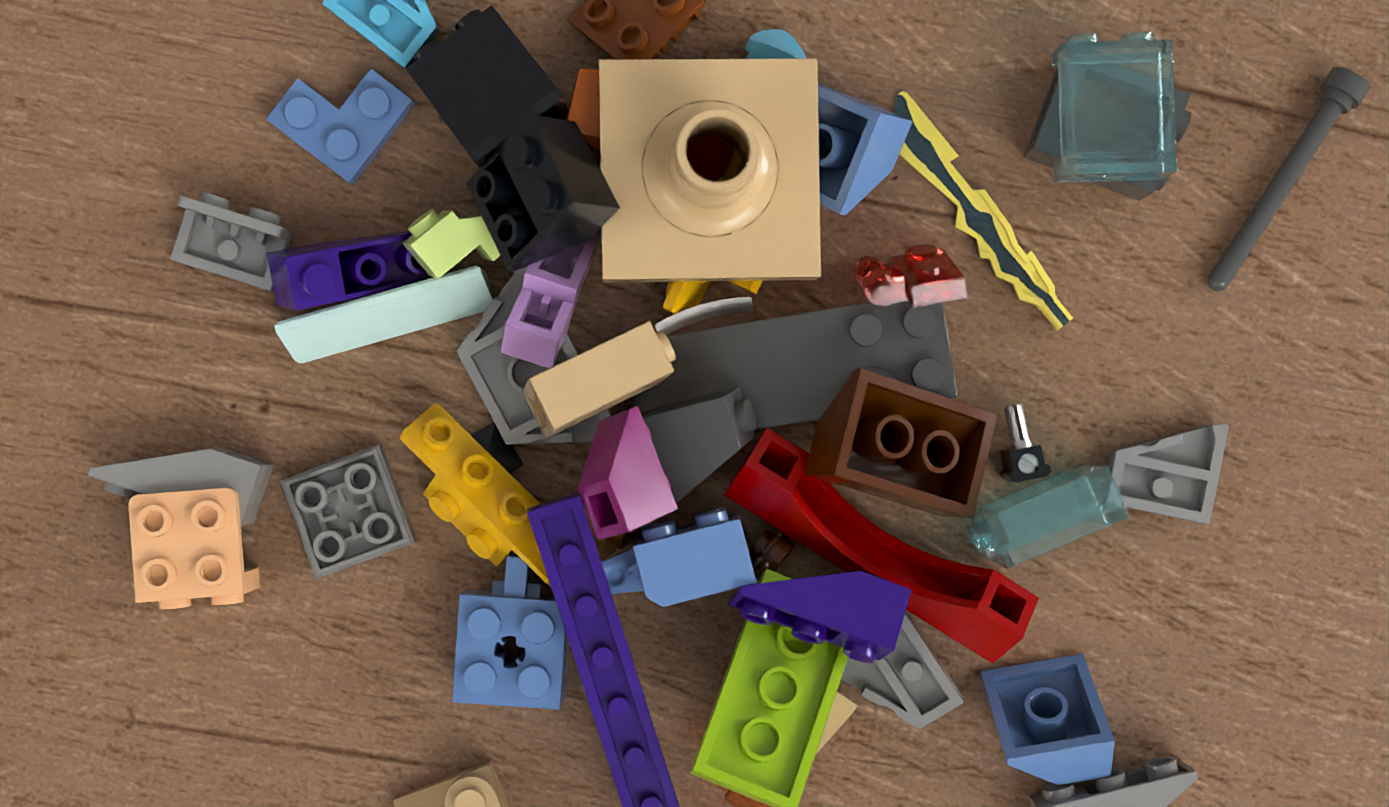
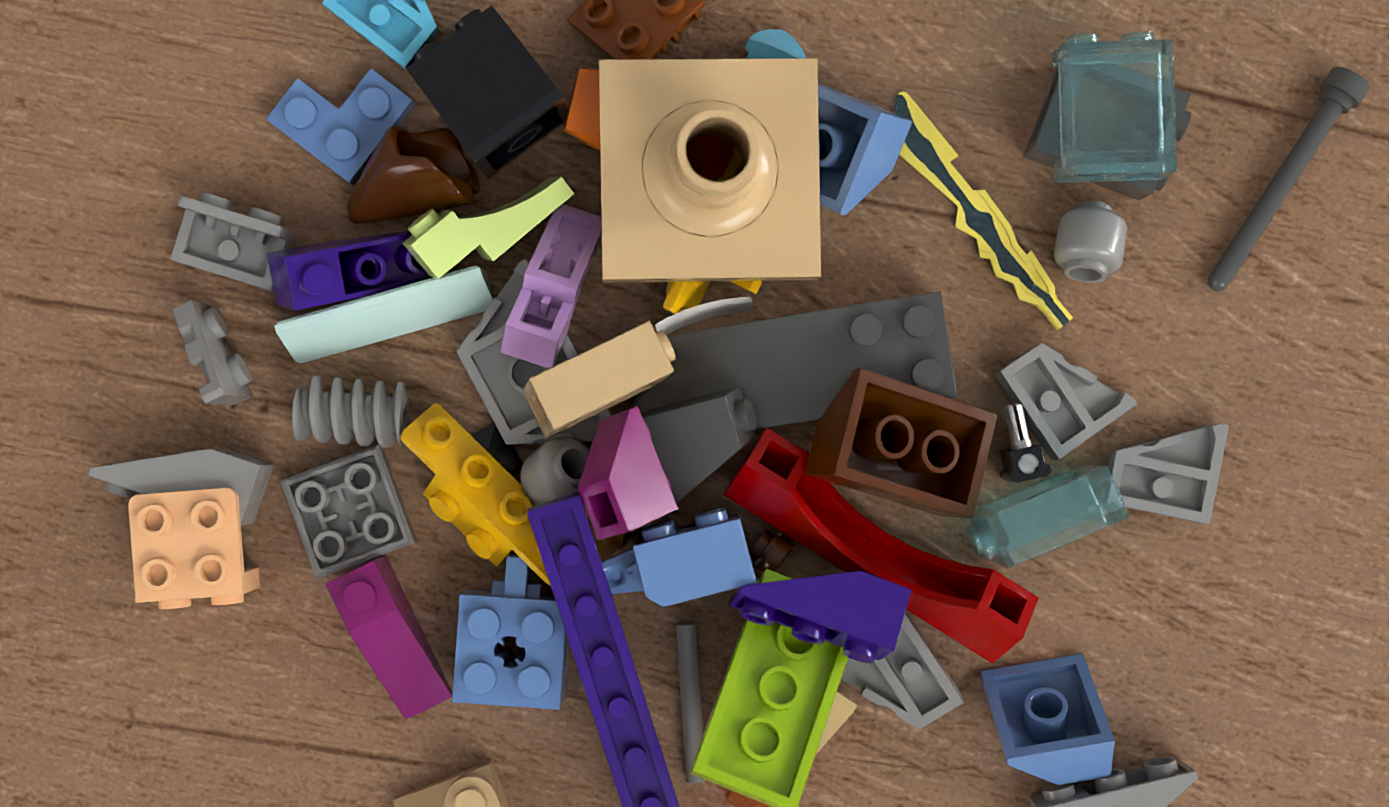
(205, 345): none -> light grey wing
(350, 413): none -> light grey piece
(390, 636): none -> magenta slope
(412, 176): none -> reddish brown hat
(541, 191): black slope -> none
(554, 470): none -> light grey head
(690, 694): none -> light grey bar
(918, 276): clear red plate -> none
(1059, 399): none -> light grey wing
(1090, 242): none -> light grey head

